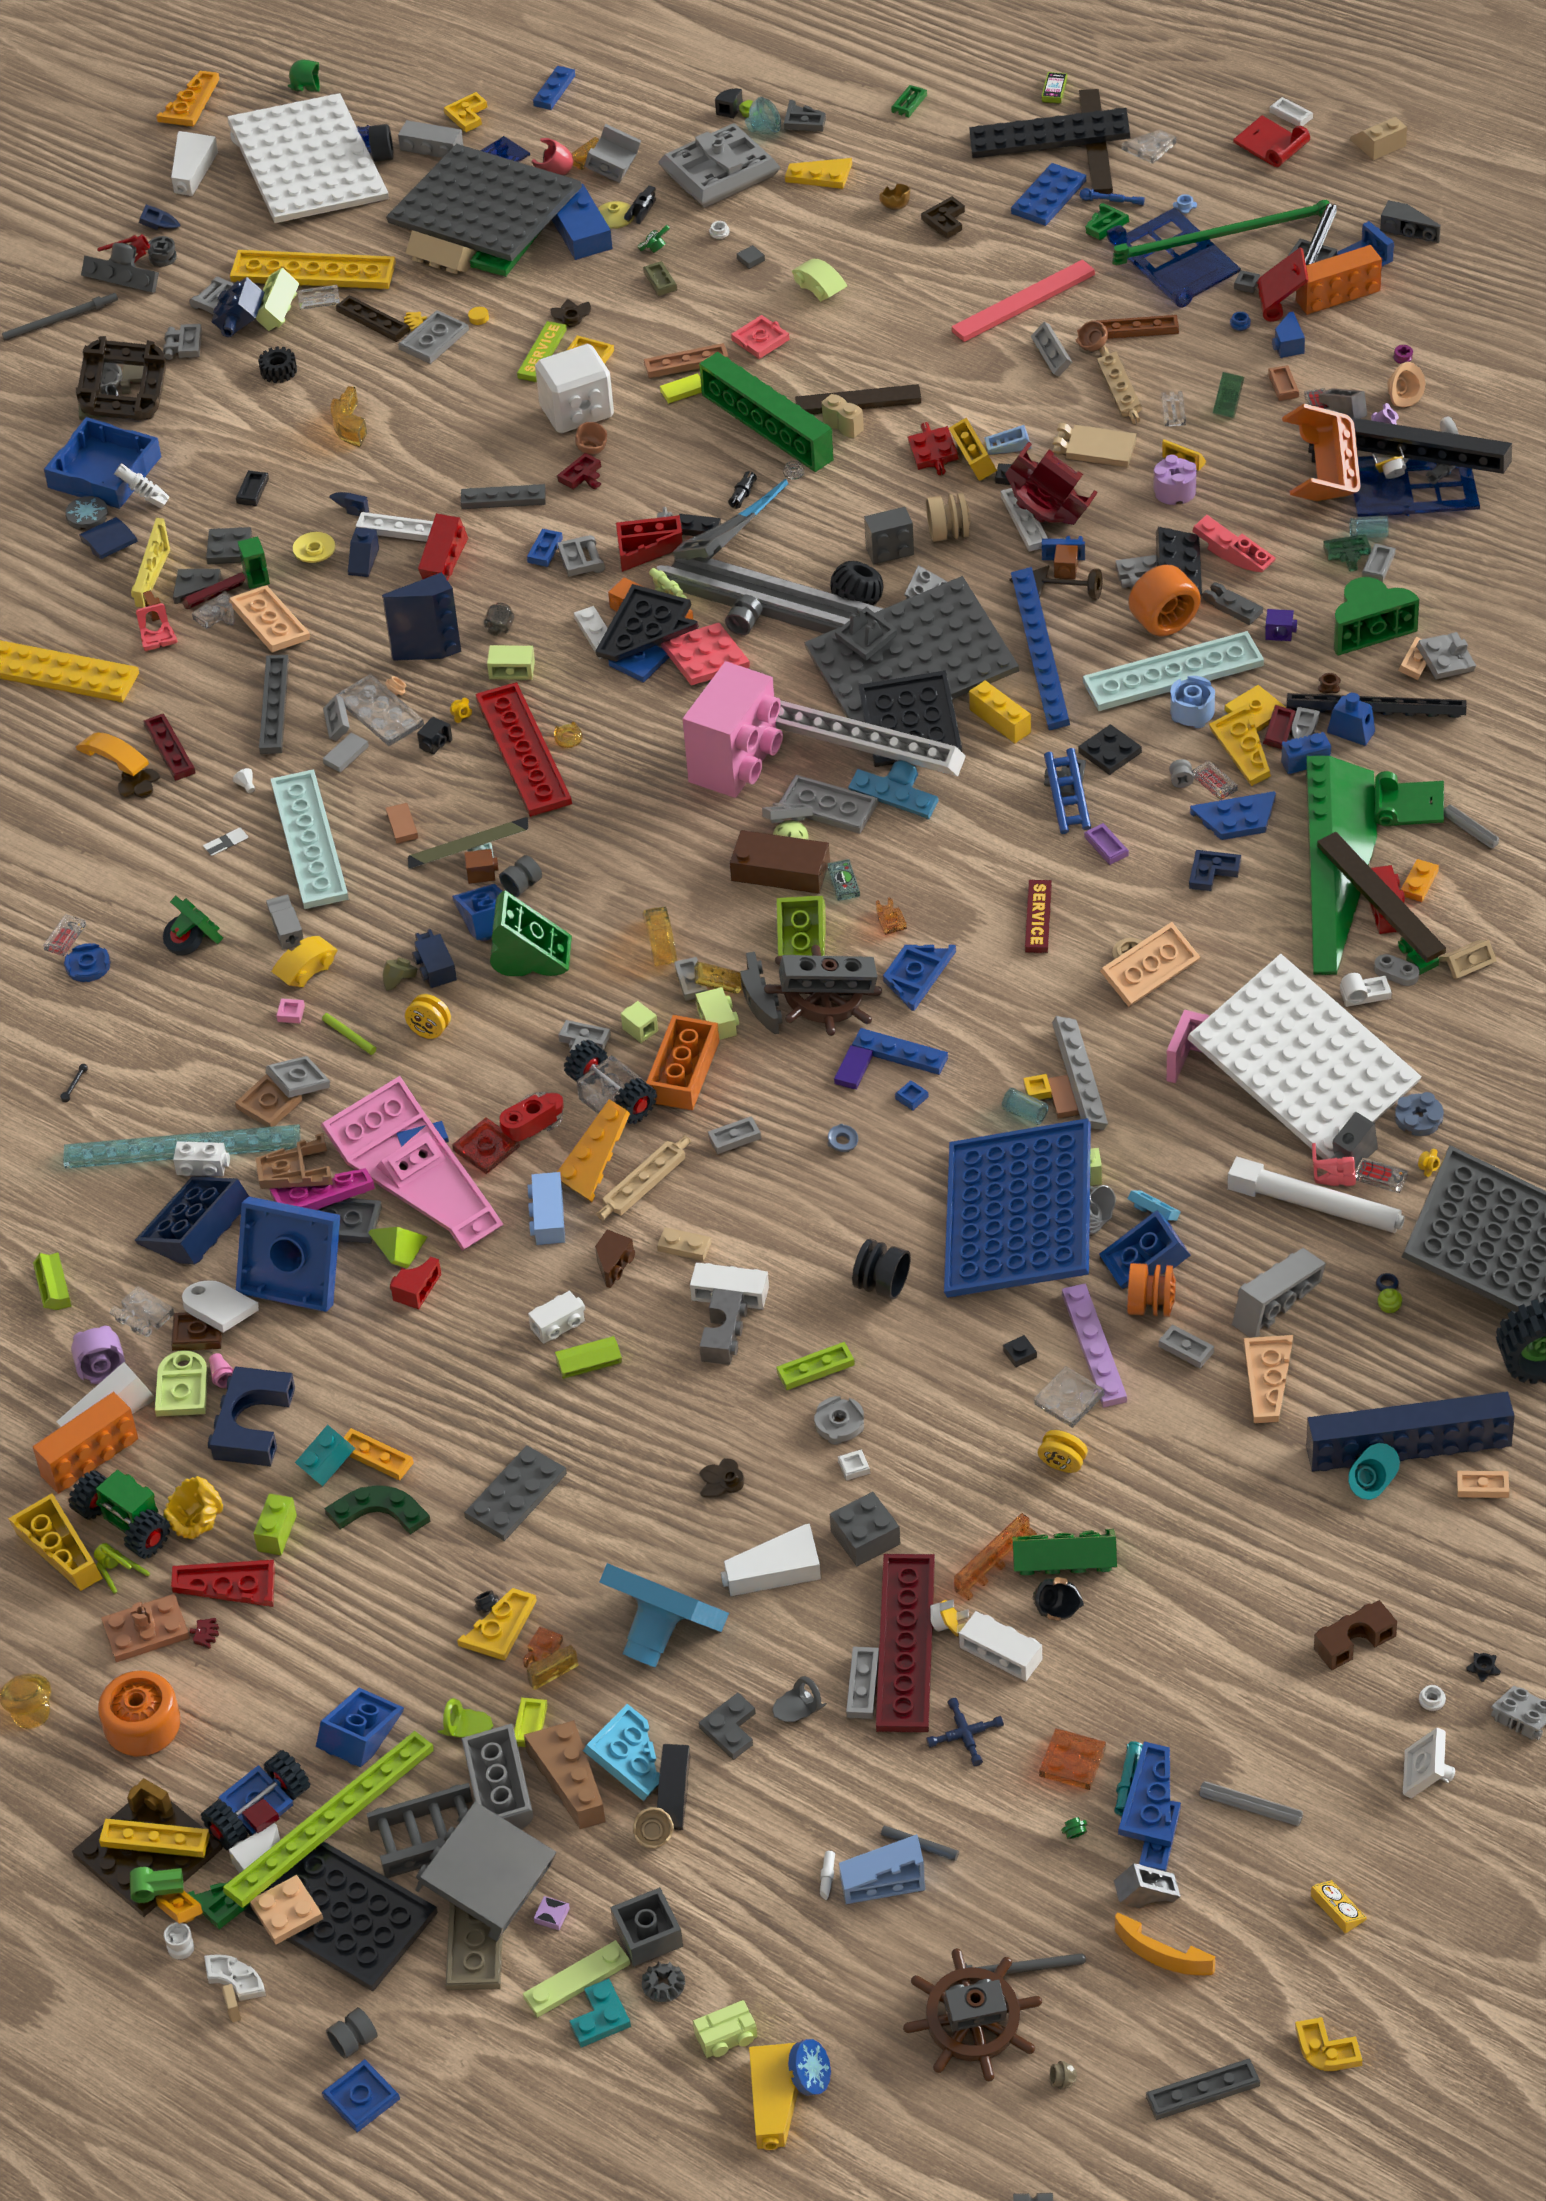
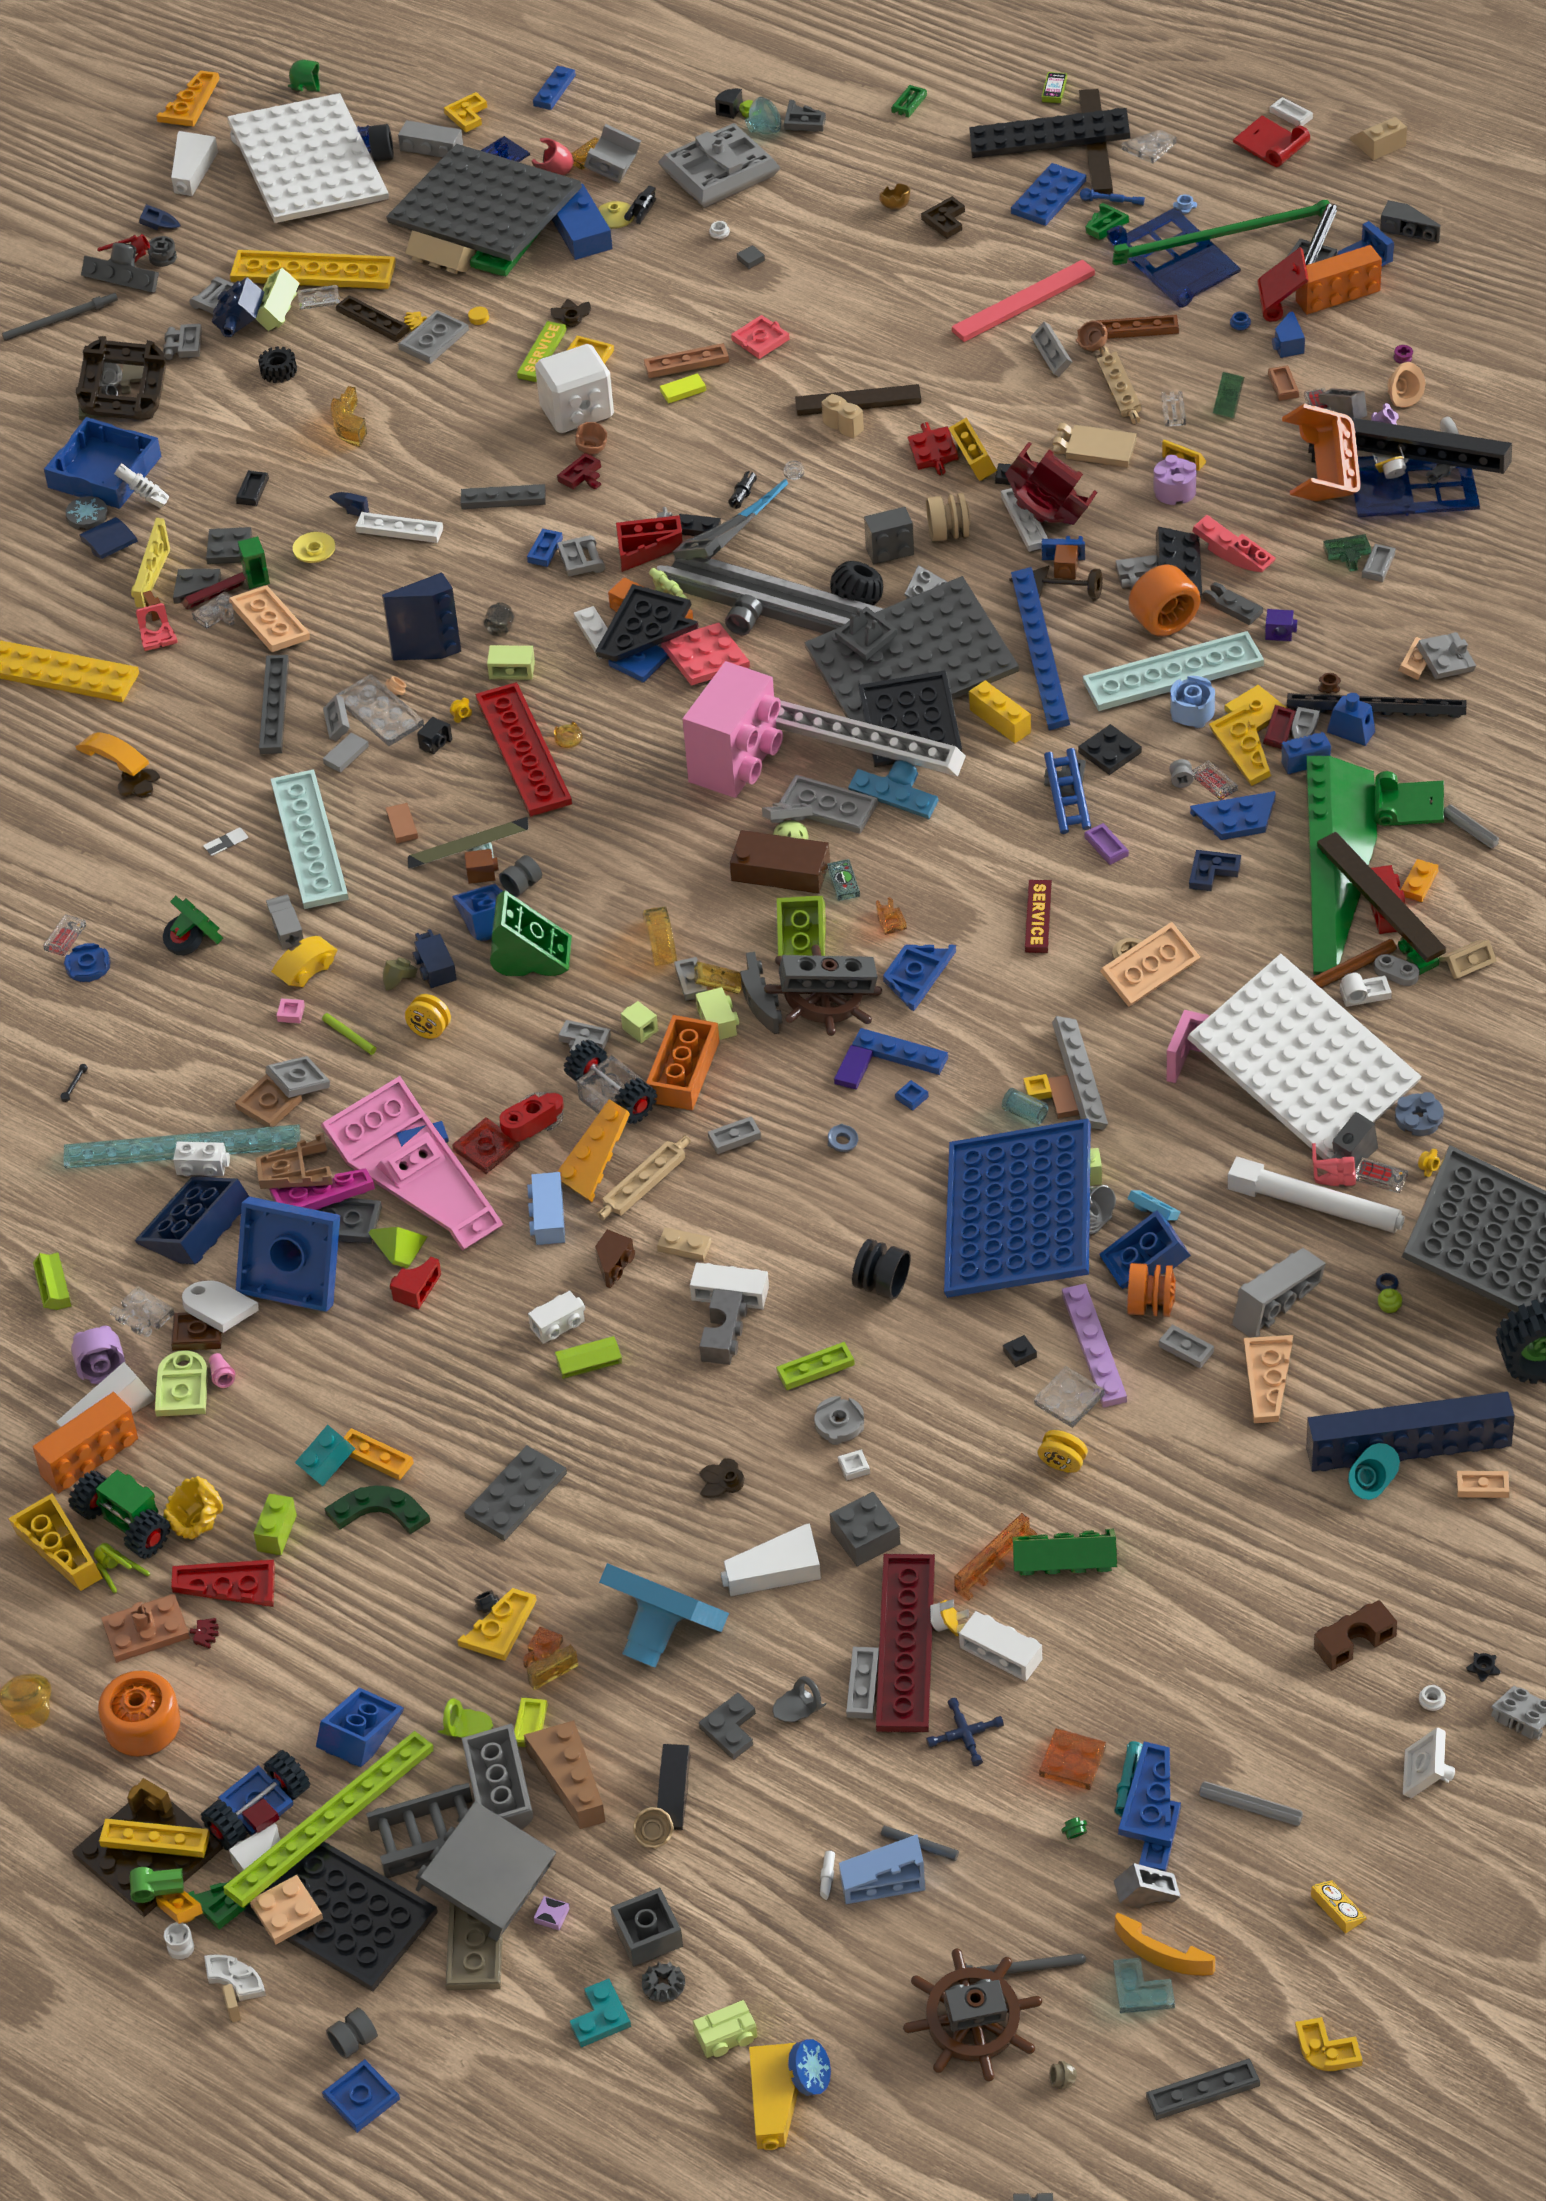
(169, 747): dark red tile -> none
(244, 779): white rock -> none
(246, 1389): dark blue arch -> none
(363, 551): dark blue slope -> none
(443, 546): red wedge -> none
(575, 1978): yellowish green plate -> none
(627, 1752): medium azure plate -> none
(654, 240): green animal -> none
(660, 278): olive plate -> none
(766, 411): green brick -> none
(819, 278): yellowish green brick -> none
(820, 173): yellow wing -> none
(1014, 439): light blue slope -> none
(1057, 1599): black hair -> none
(1140, 1995): none -> clear light blue plate
(1246, 281): dark grey plate -> none
(1354, 963): none -> dark orange axle
(1371, 526): clear light blue piece -> none
(1373, 615): green brick -> none

